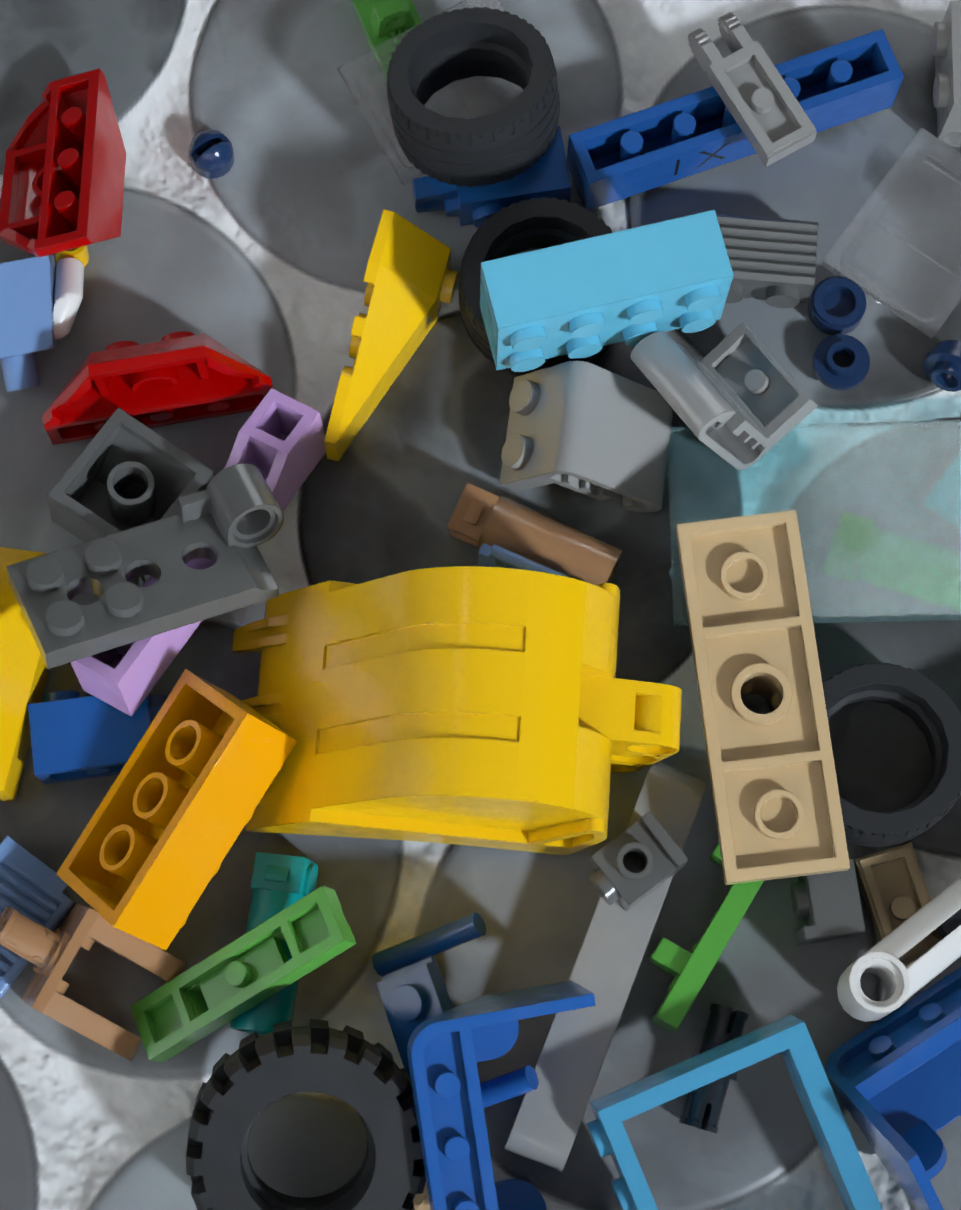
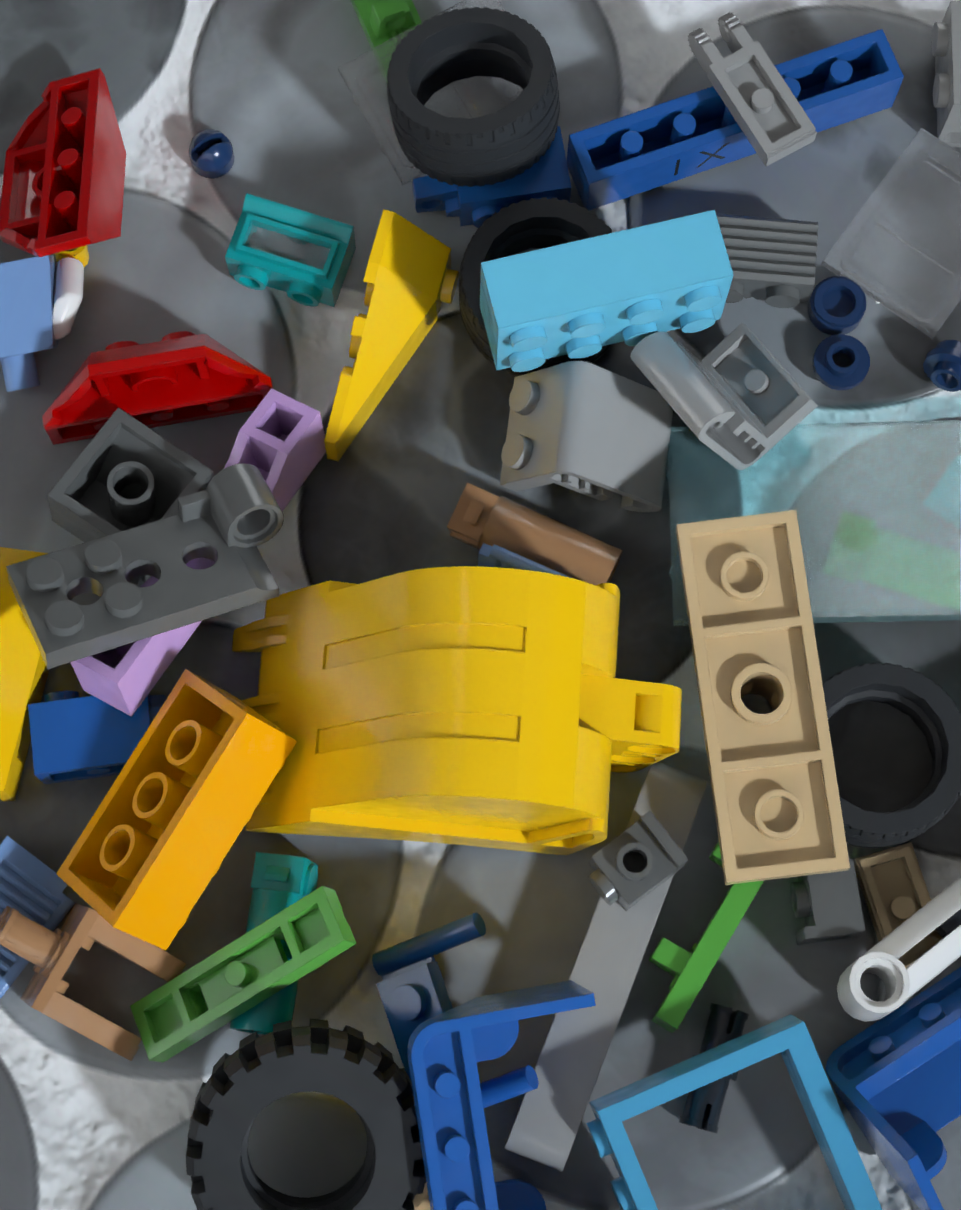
(290, 251): none -> teal window

